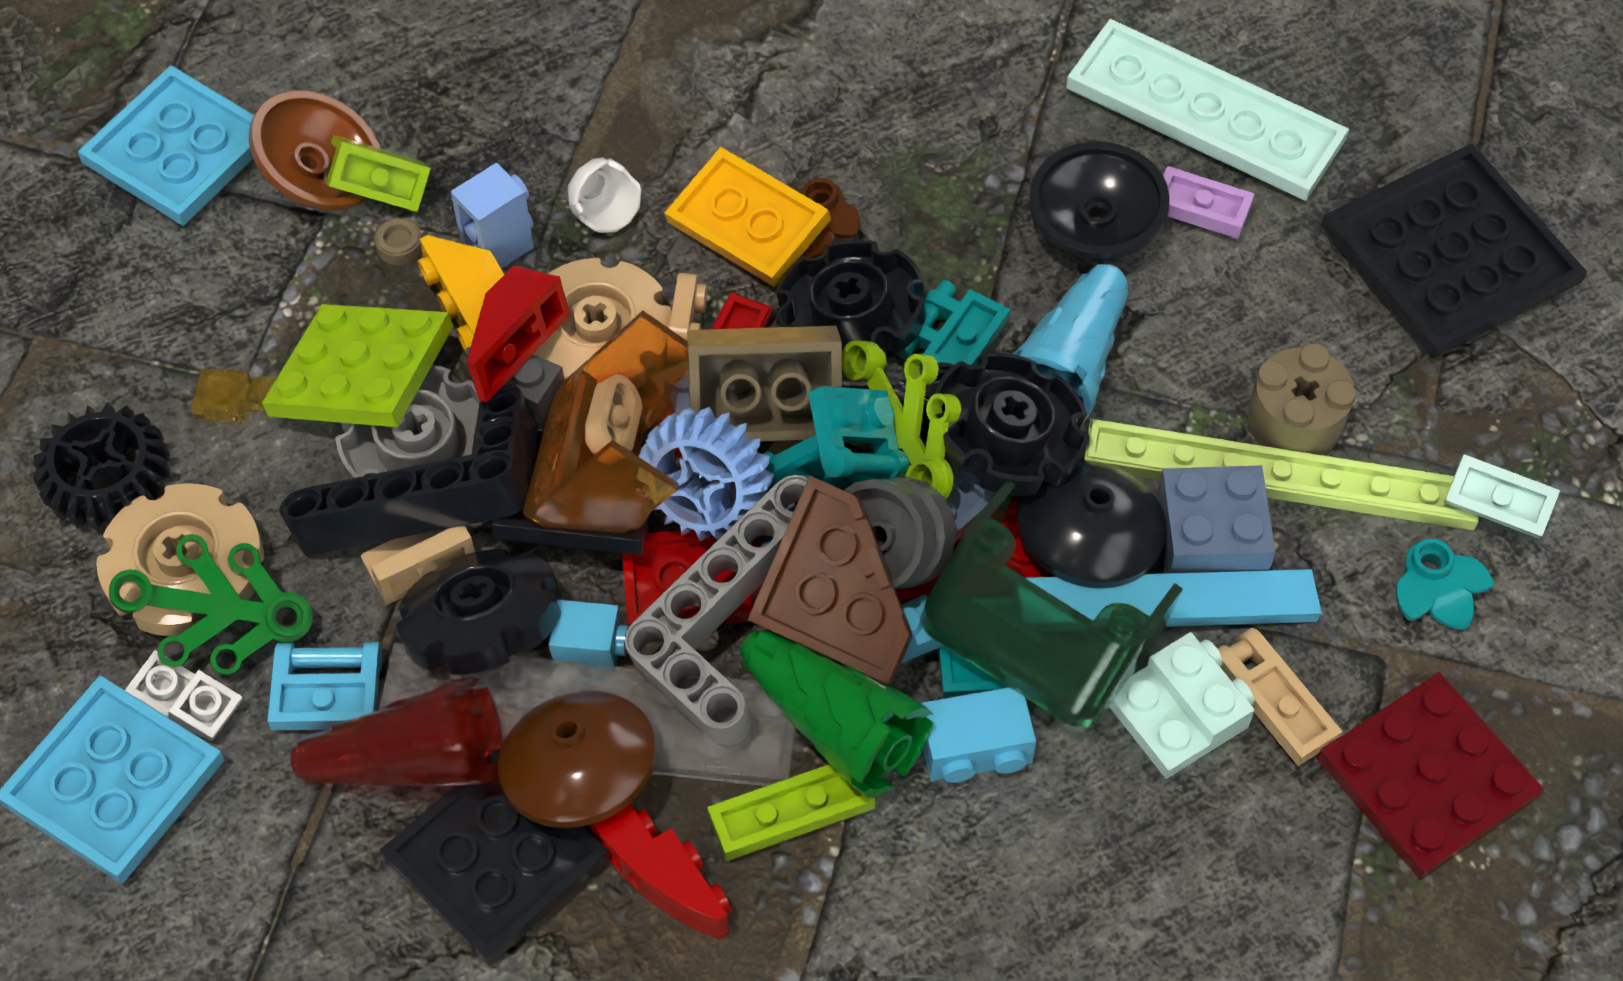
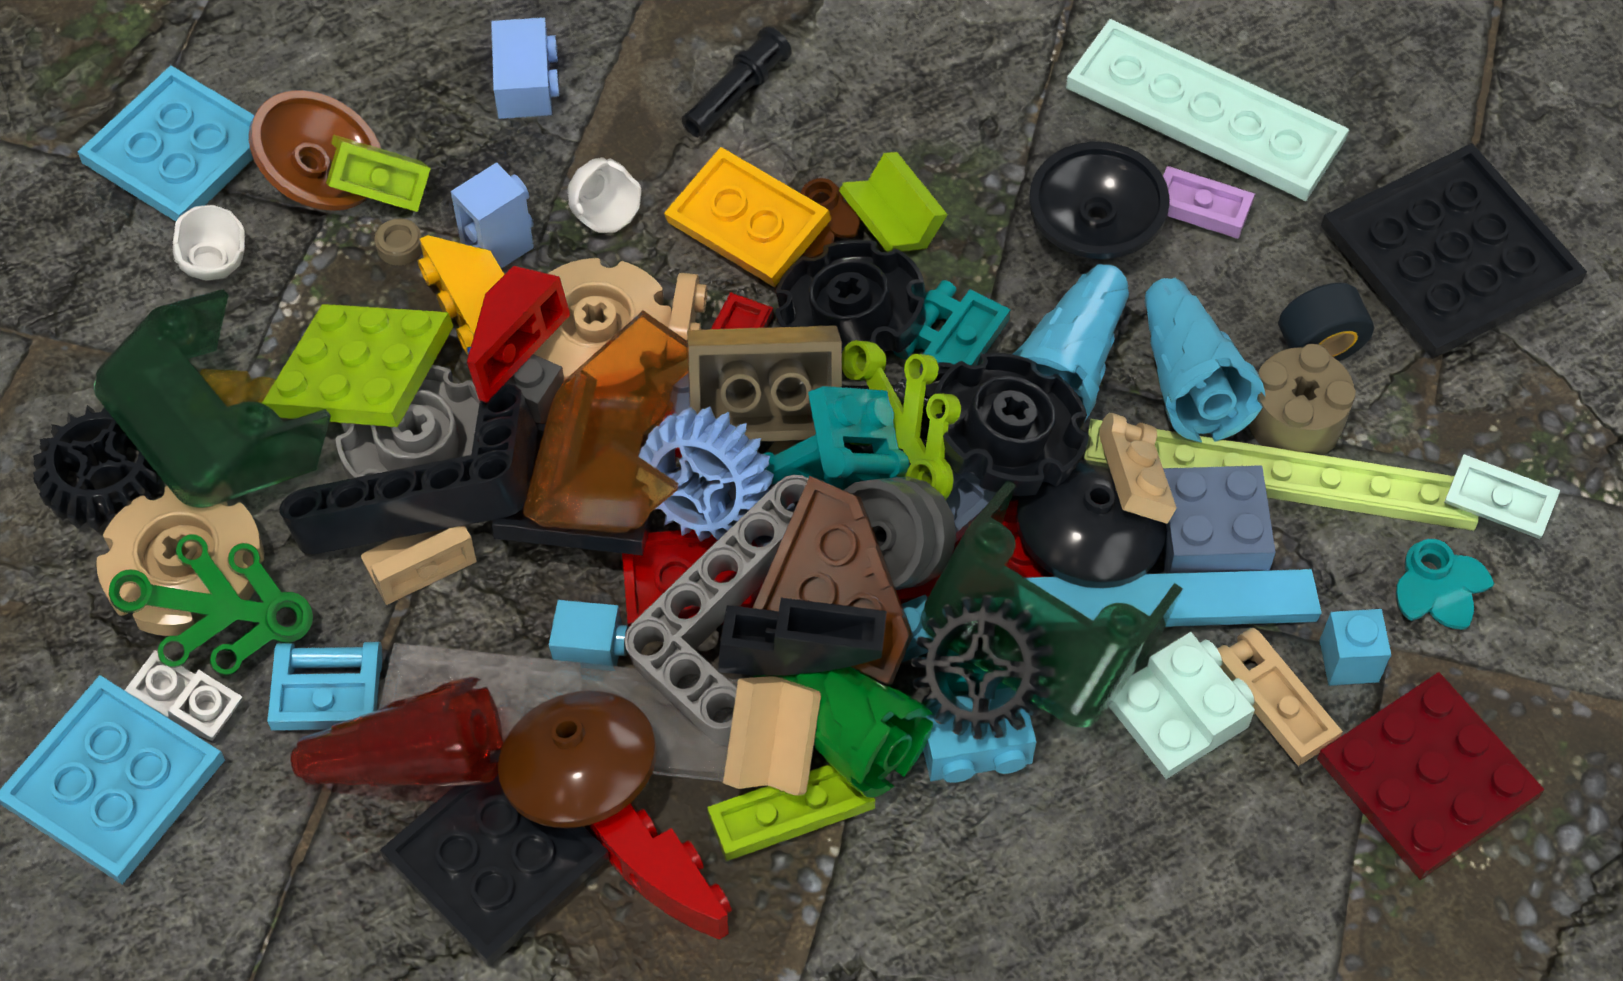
(184, 427): none -> clear green windscreen
(208, 242): none -> white hair
(479, 611): black piece -> none
(522, 68): none -> light blue brick
(613, 414): tan plate -> none
(748, 70): none -> black pin
(772, 734): none -> tan panel
(799, 638): none -> black slope
(895, 205): none -> lime panel
(982, 692): none -> black gear
(1136, 468): none -> tan plate
(1198, 366): none -> medium azure cone
(1328, 317): none -> black wheel
(1355, 647): none -> medium azure brick

